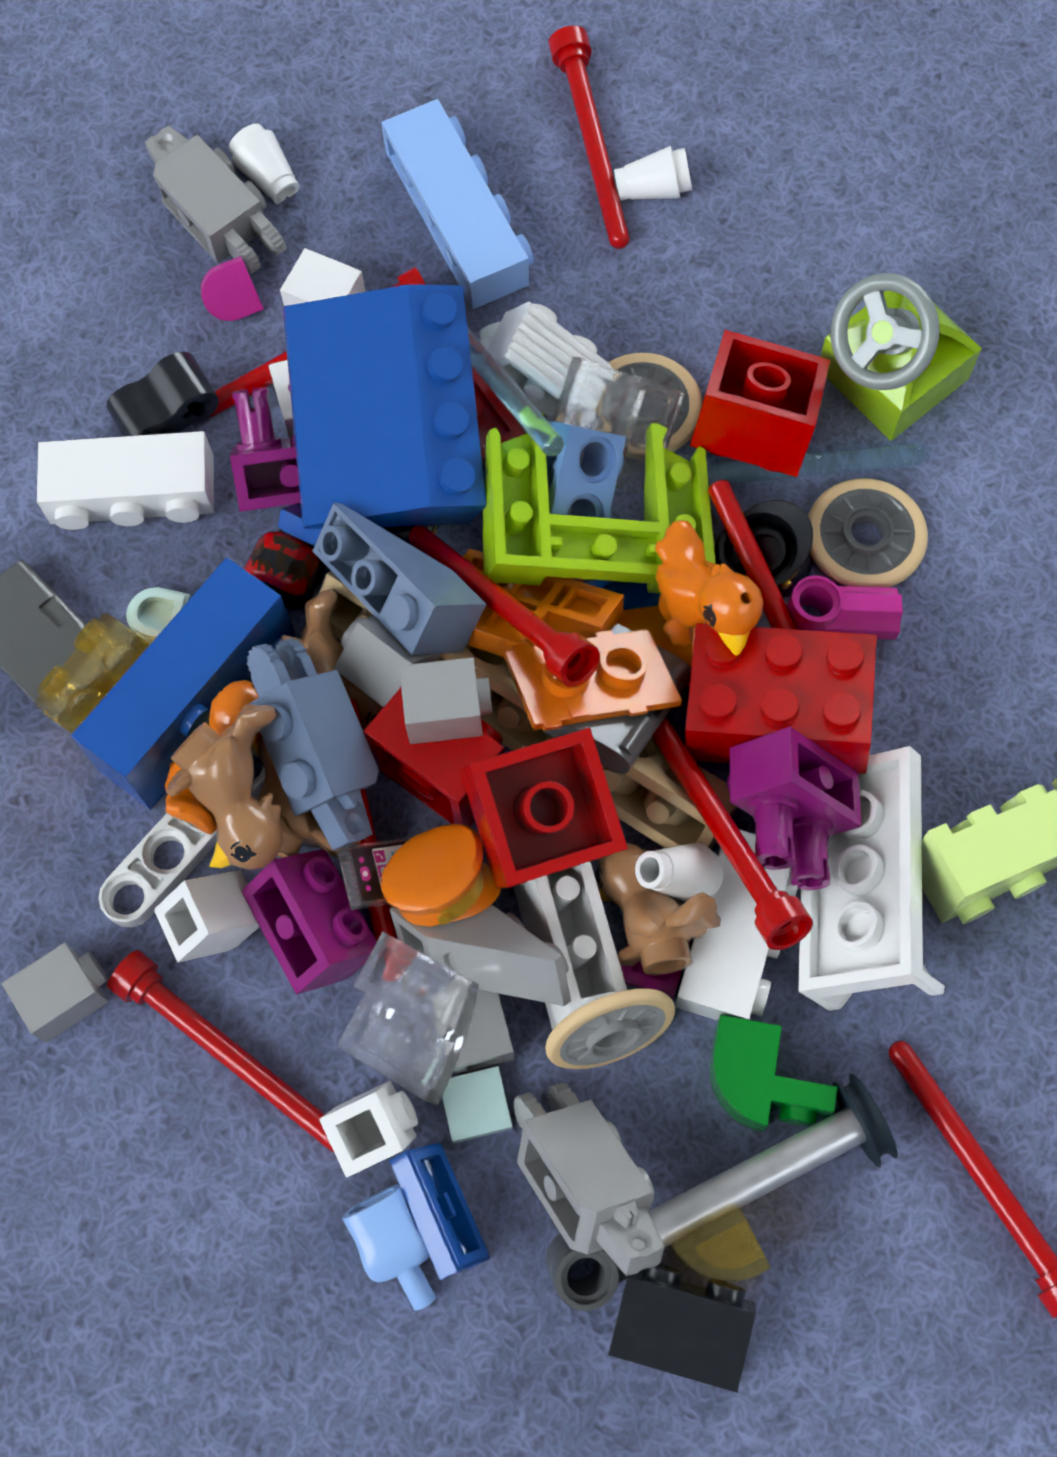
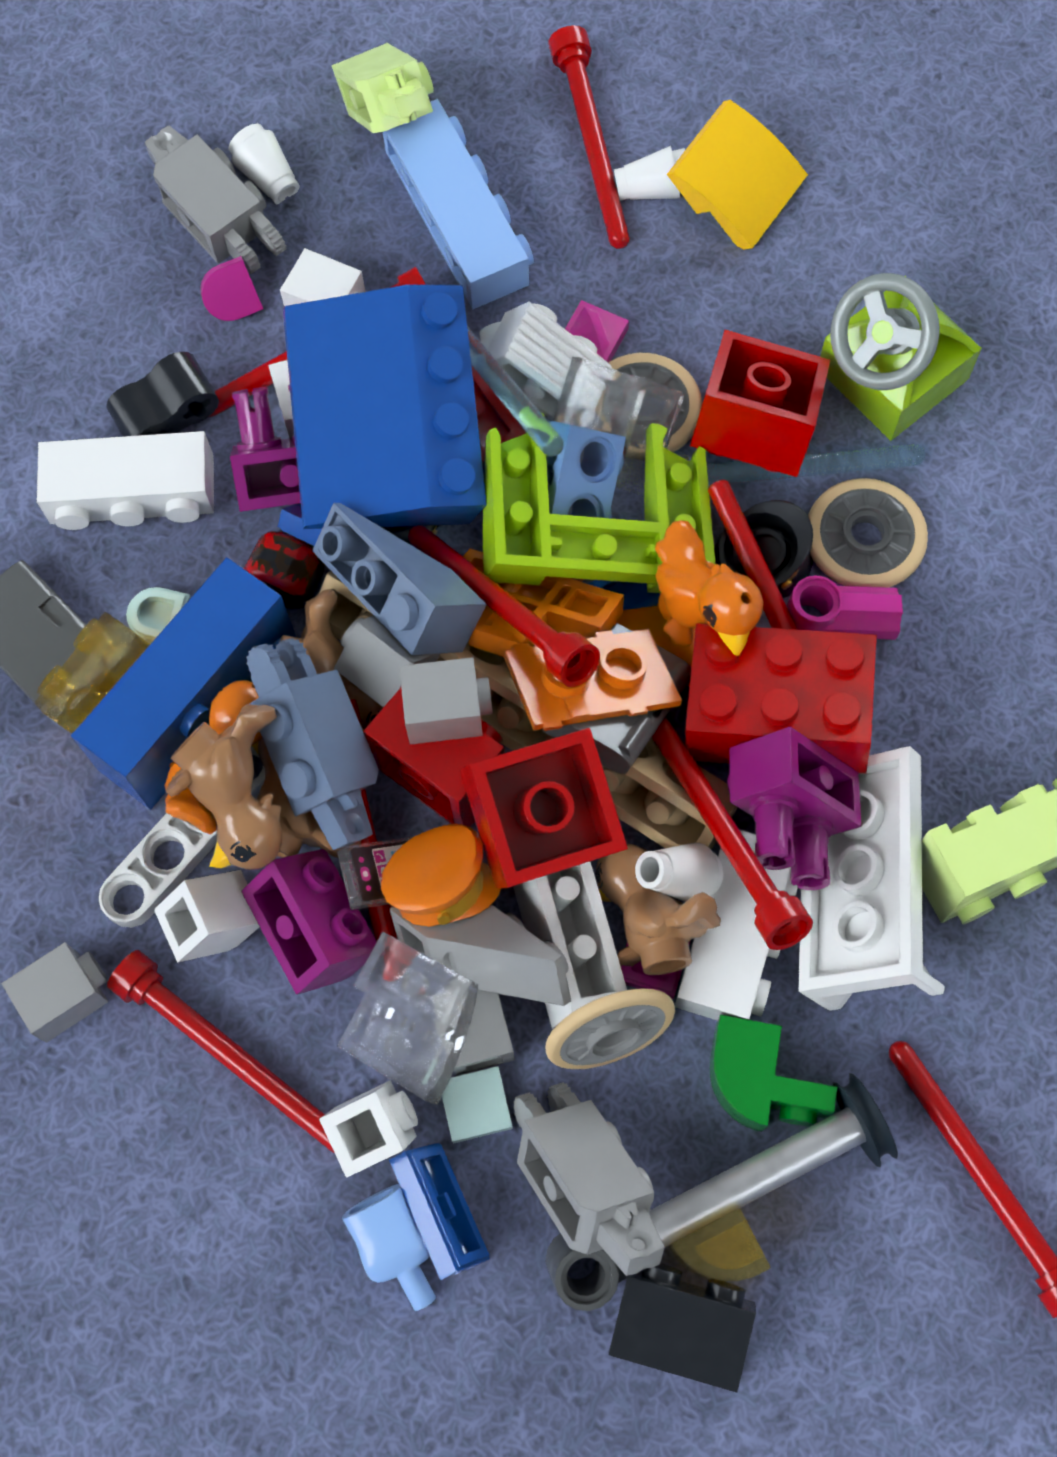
(384, 88): none -> yellowish green hinge
(599, 327): none -> dark pink tile
(737, 174): none -> yellow slope

